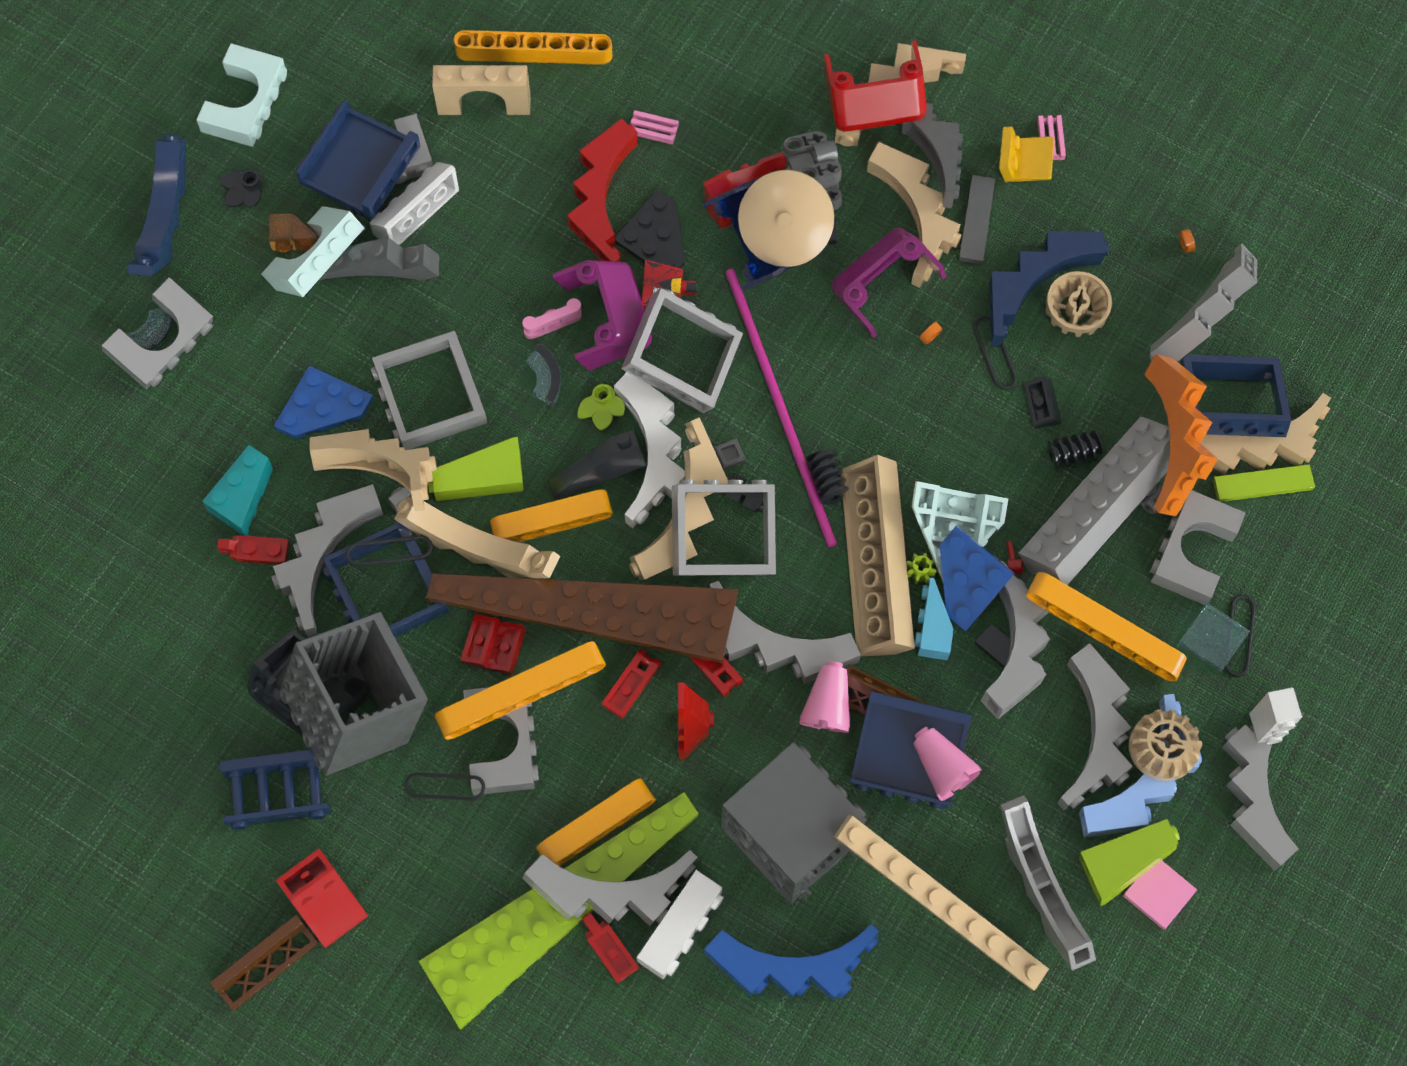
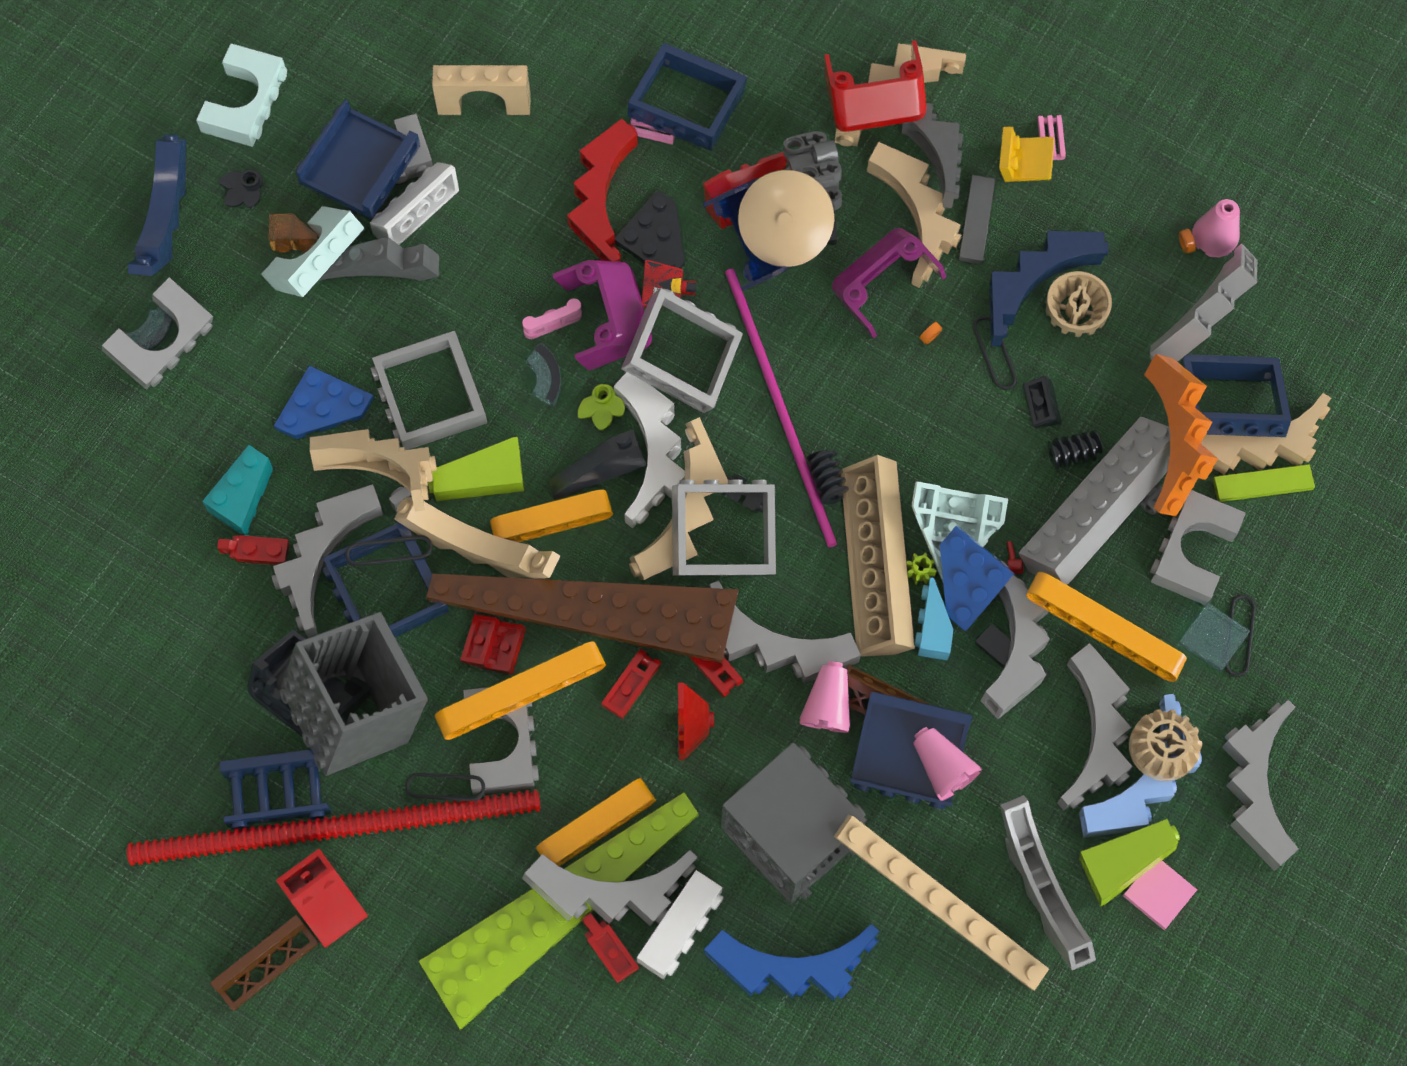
(330, 828): none -> red piece
(524, 41): light orange beam -> none
(698, 69): none -> dark blue window
(730, 454): dark grey tile -> none
(1218, 229): none -> bright pink cone
(1275, 715): white brick -> none

